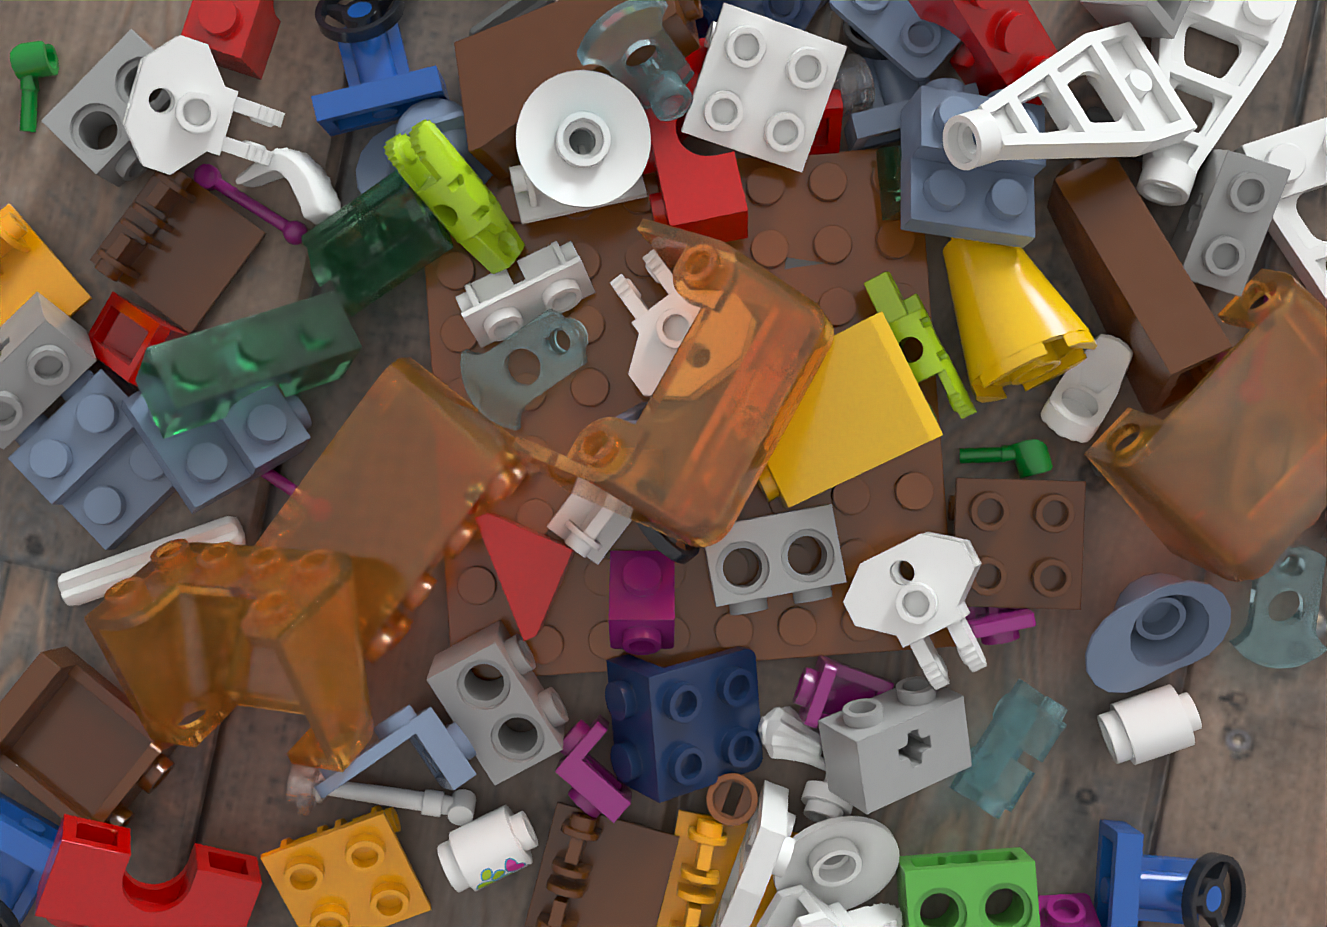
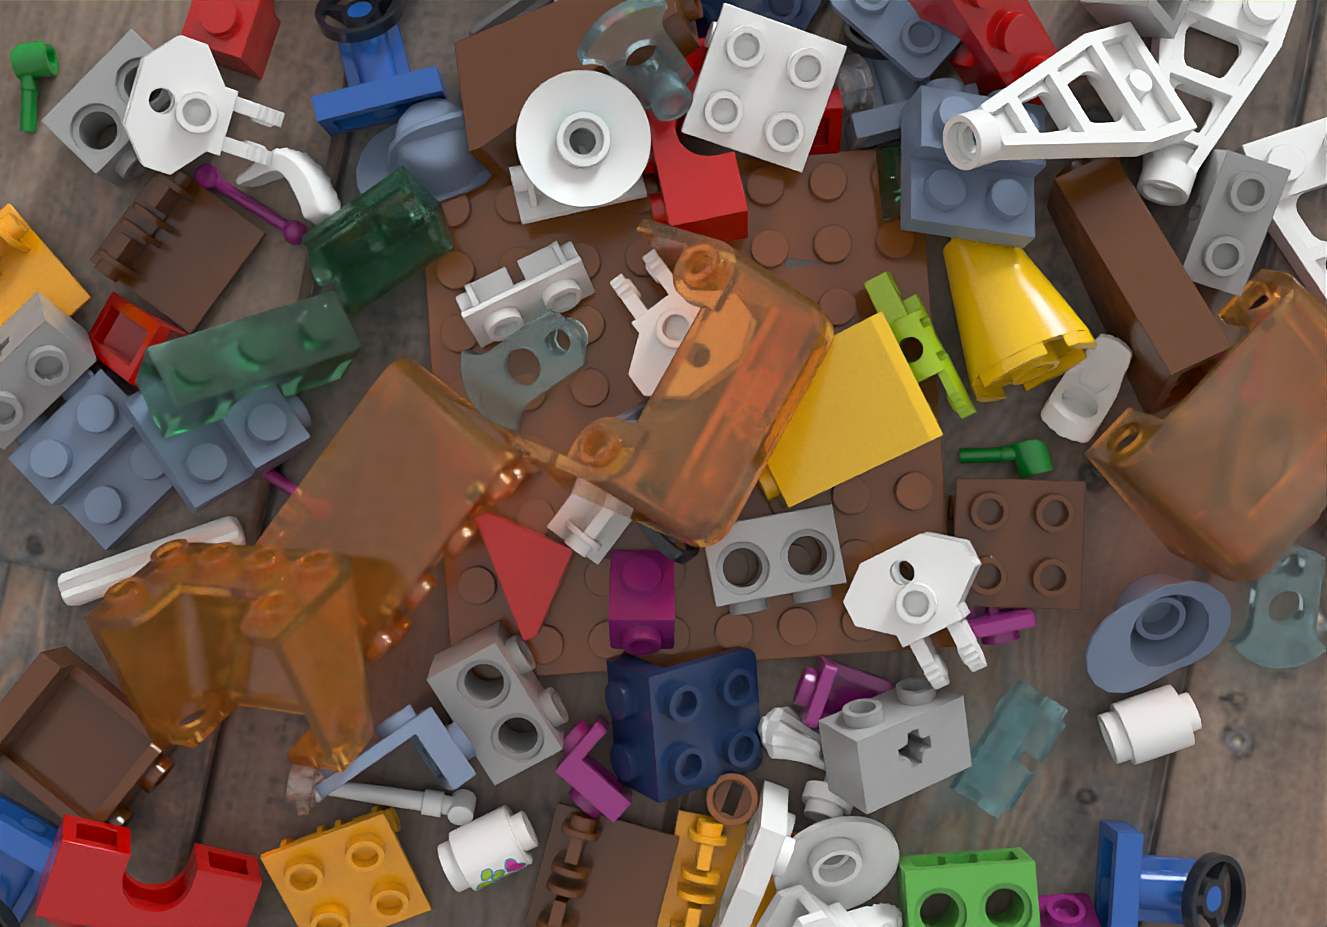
(455, 195): lime hinge -> none

